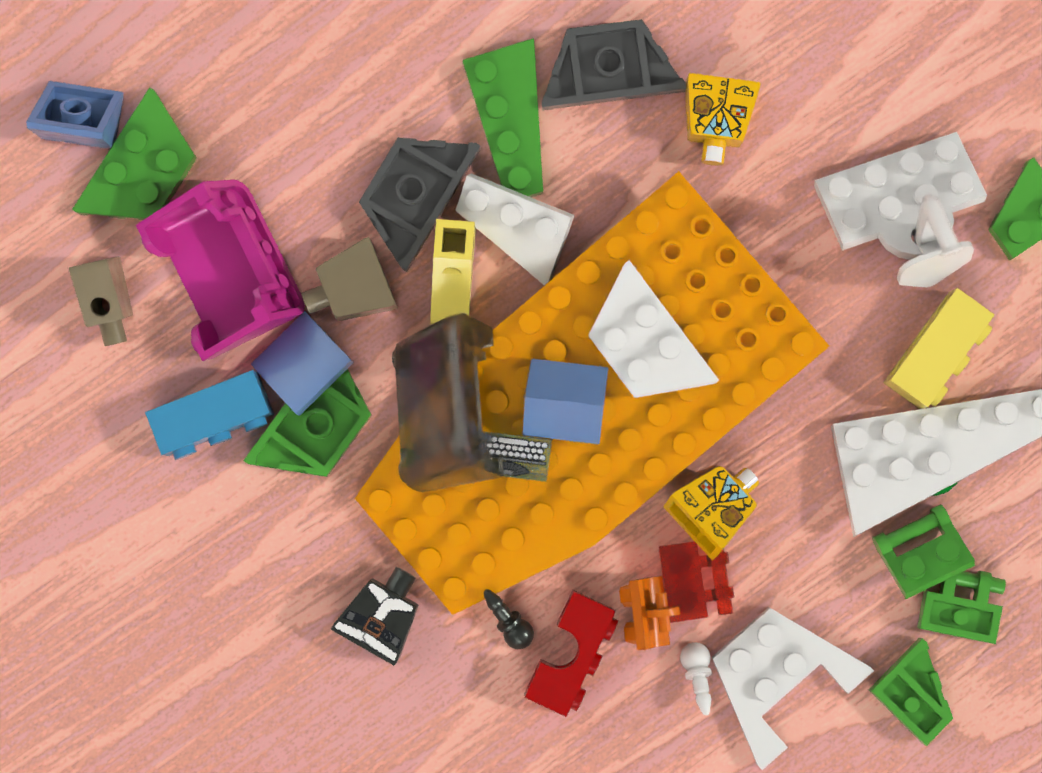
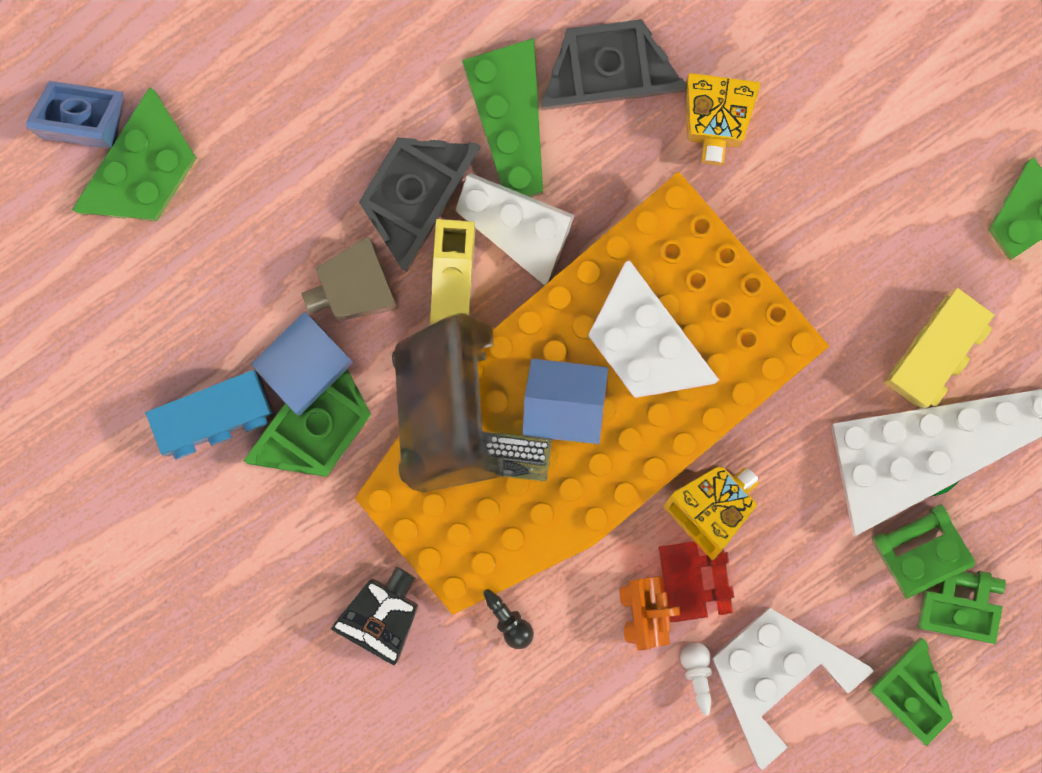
(99, 281): dark tan torso -> none
(224, 264): dark pink windscreen -> none
(559, 685): red arch -> none
(903, 198): white plate -> none

